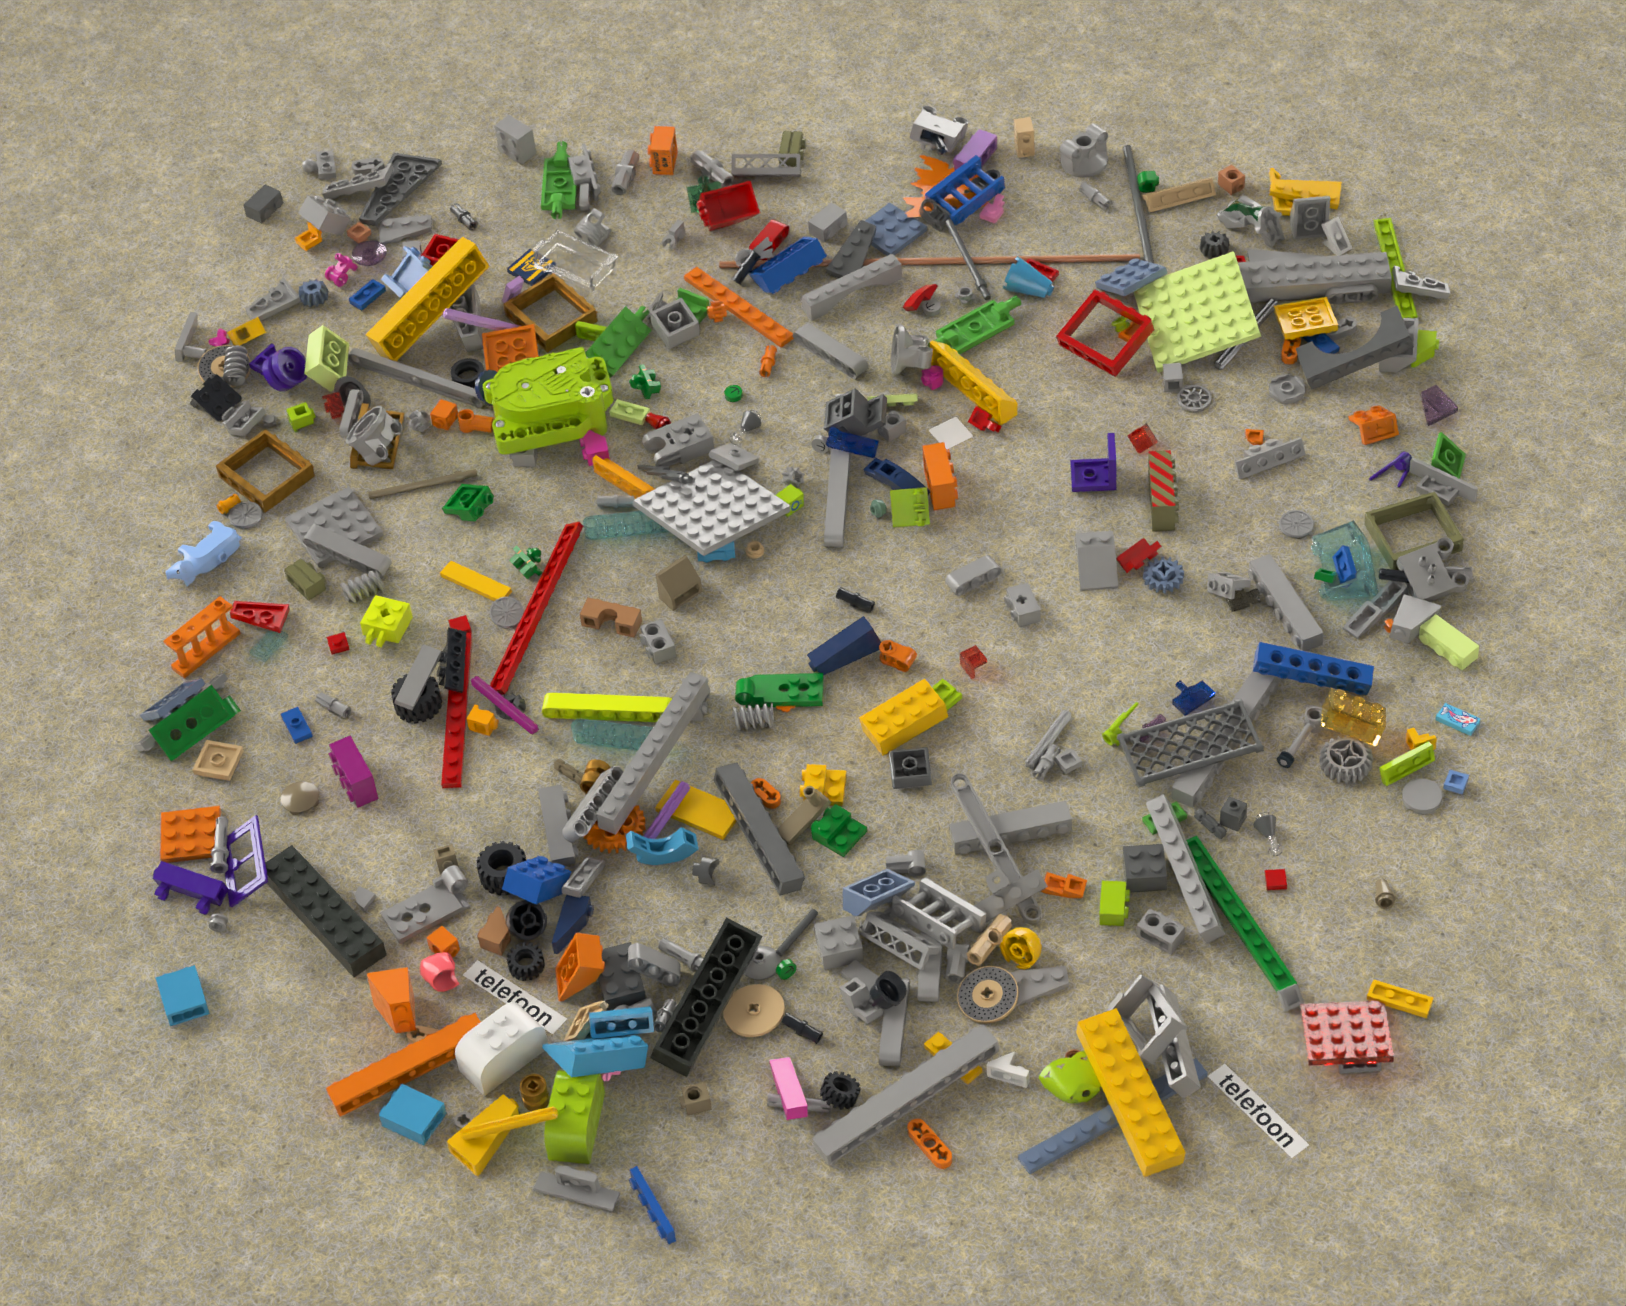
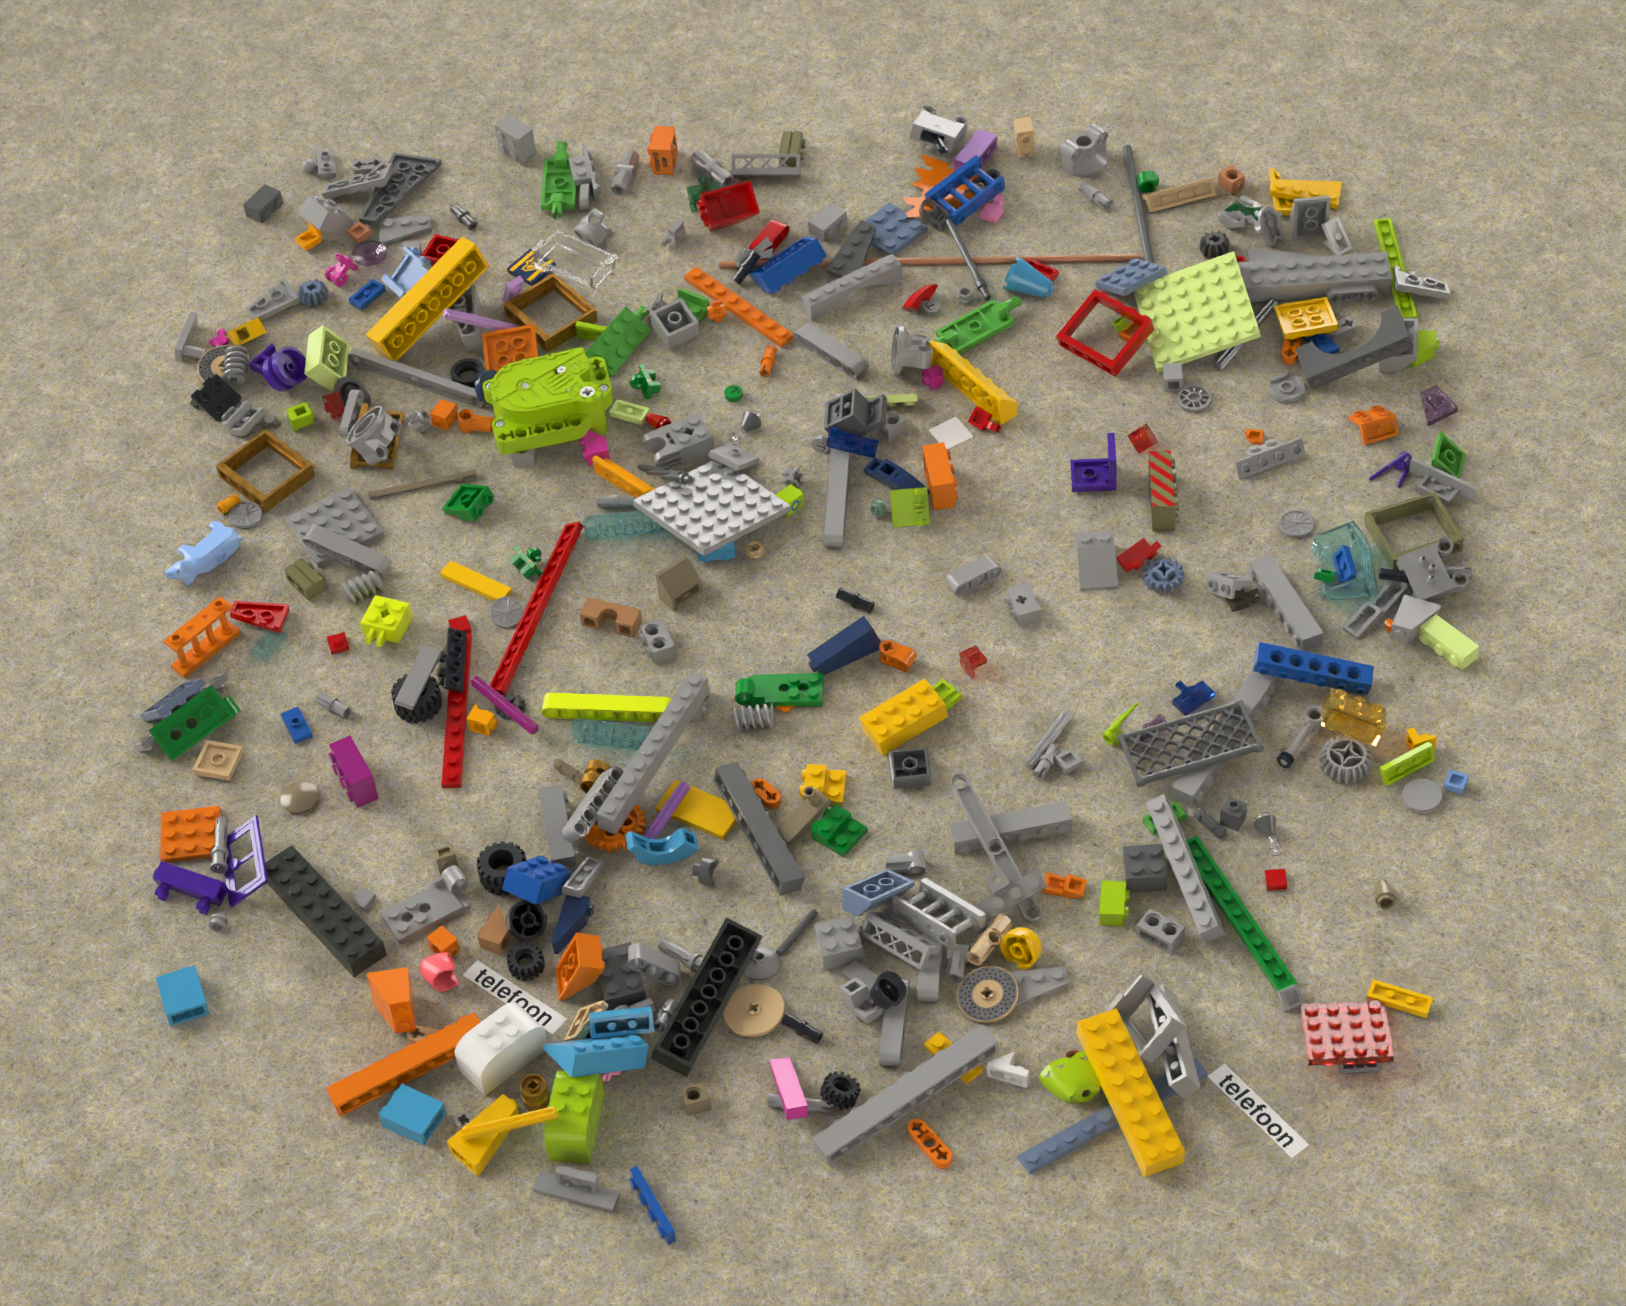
(786, 969): green tile -> none
(1457, 719): medium azure tile -> none

